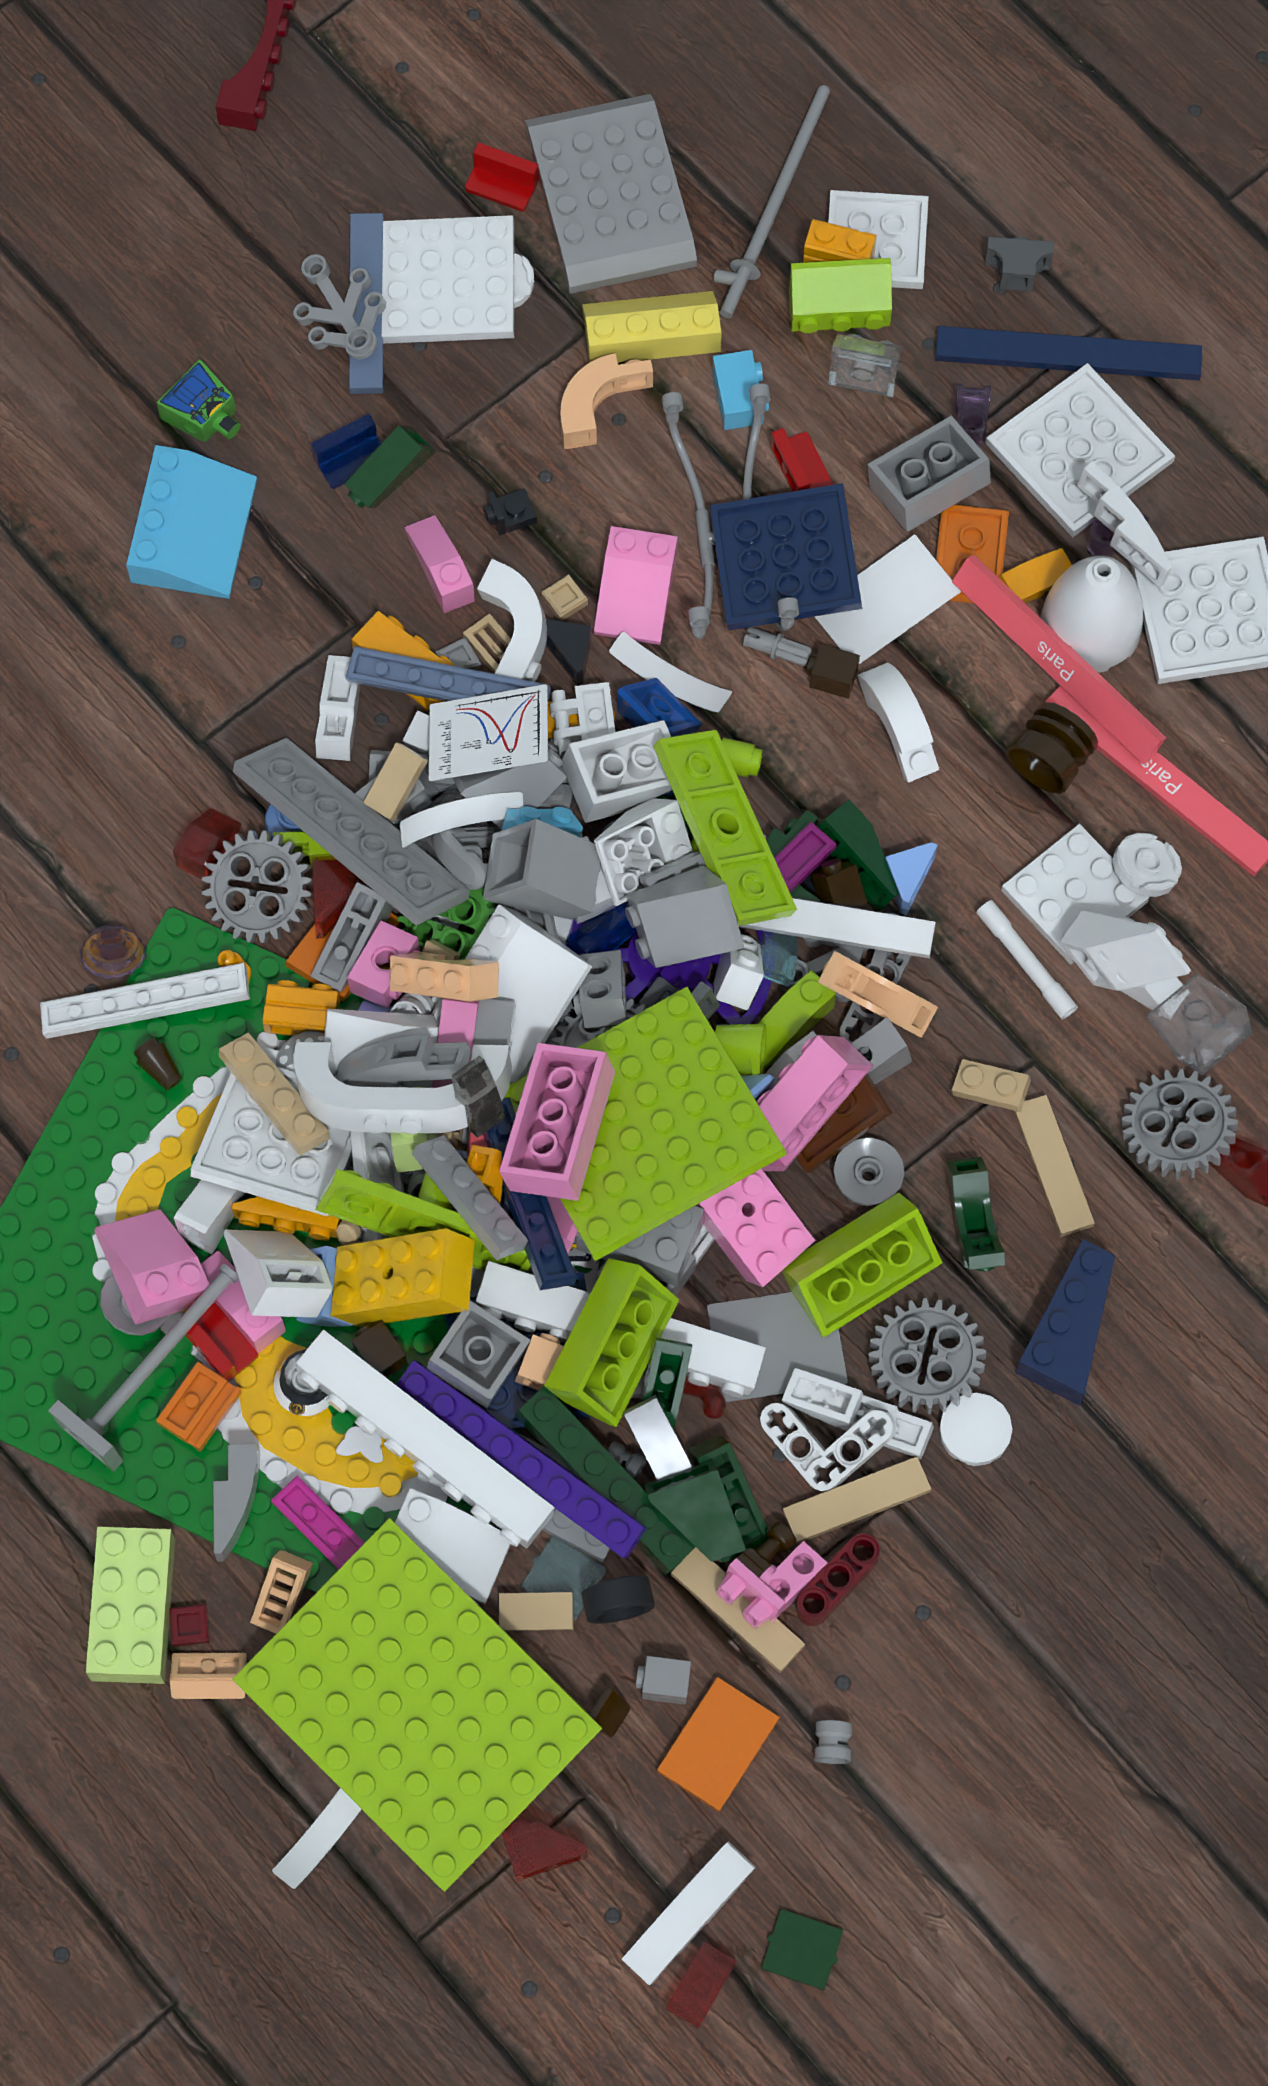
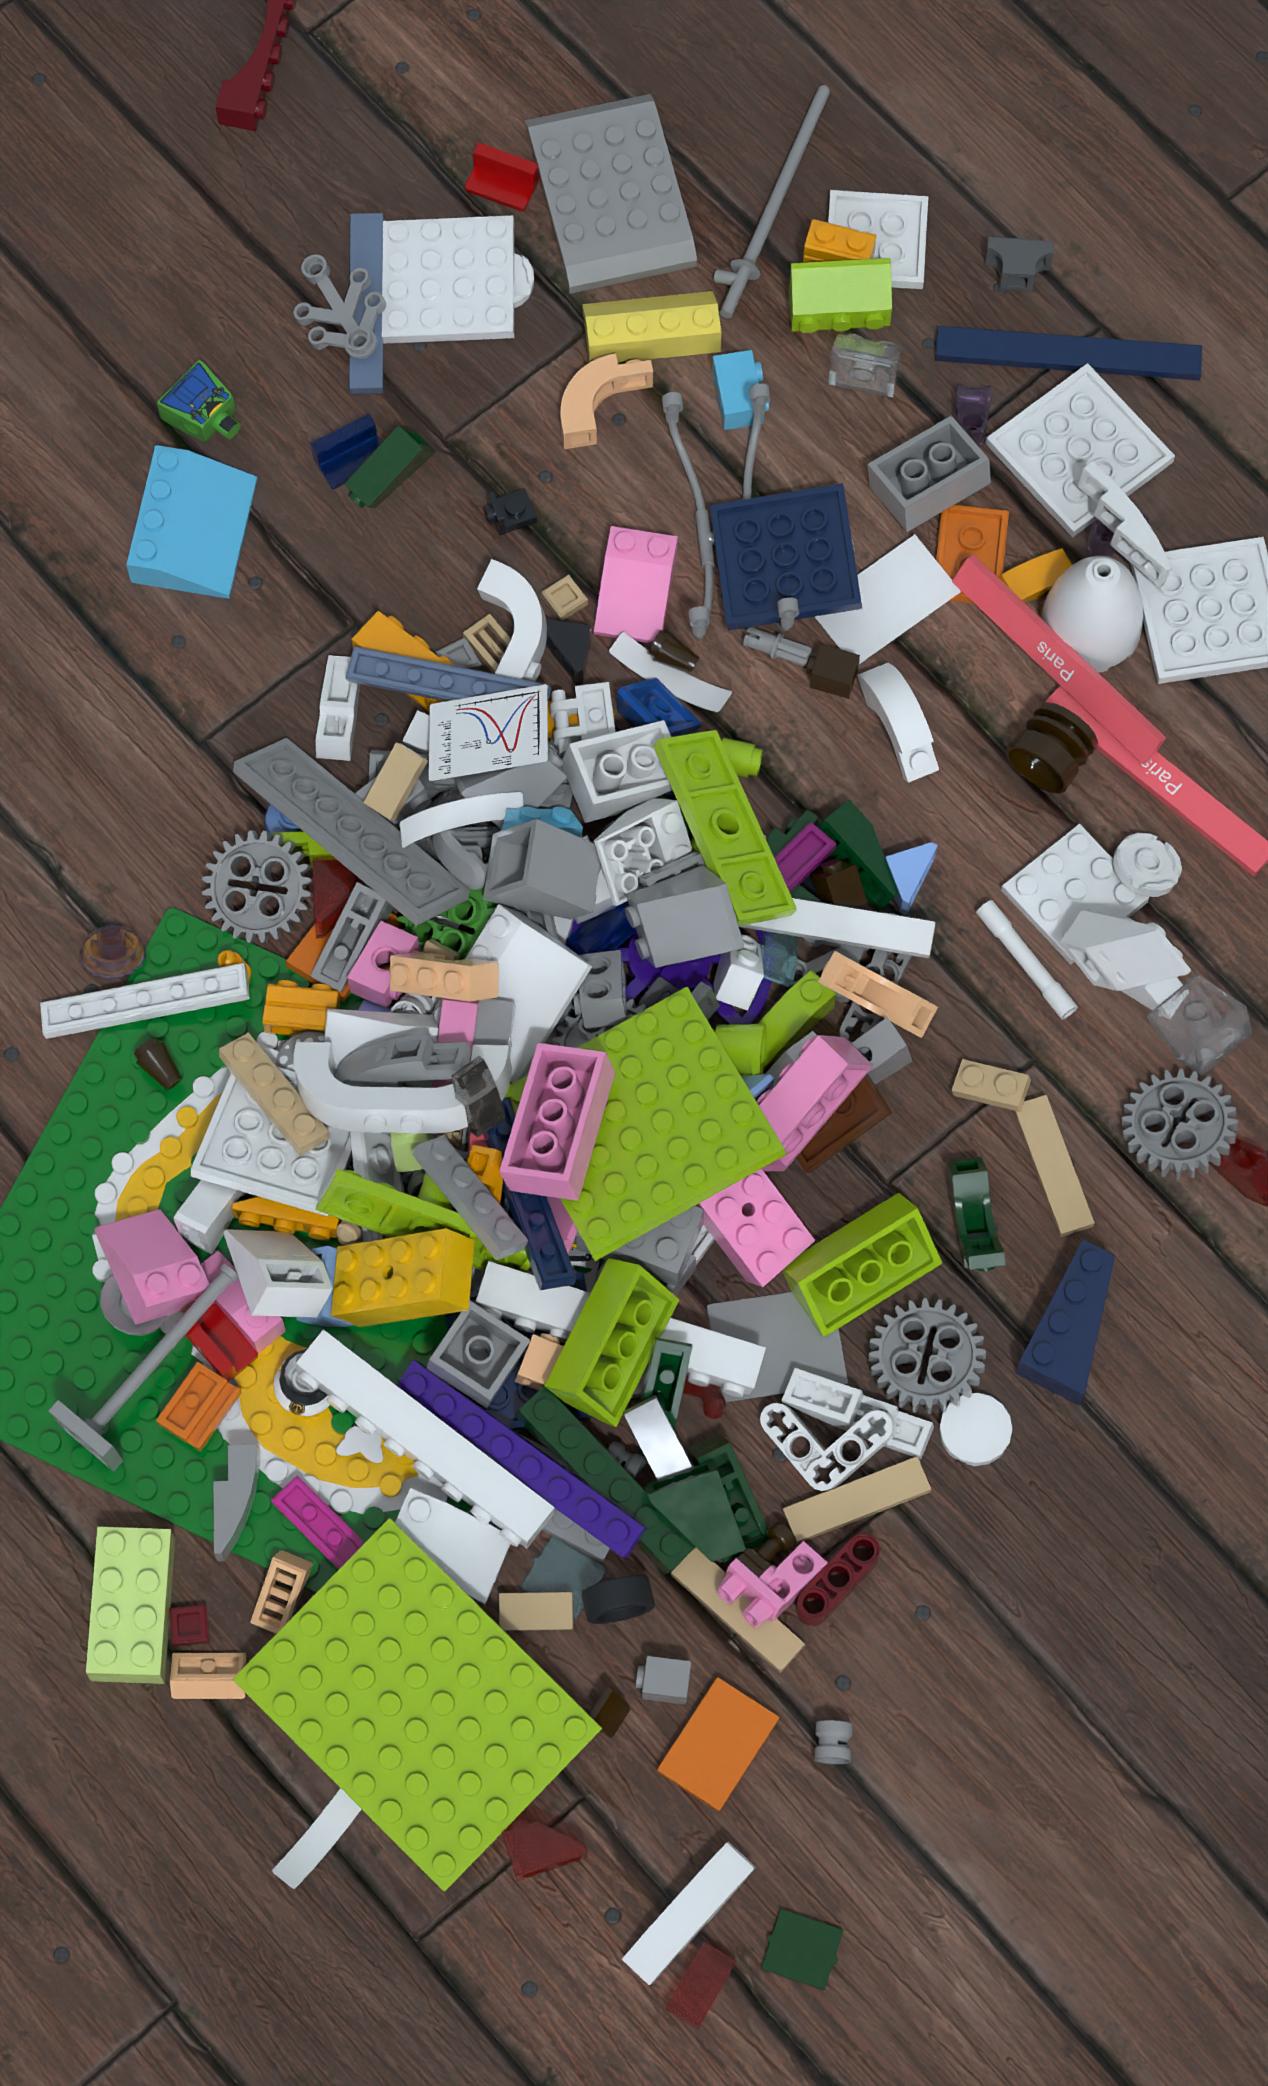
(201, 839): clear red slope -> none
(379, 1349): dark brown brick -> none
(441, 564): bright pink slope -> none
(672, 652): none -> dark brown cone
(799, 461): red panel -> none
(870, 1156): light grey dish -> none

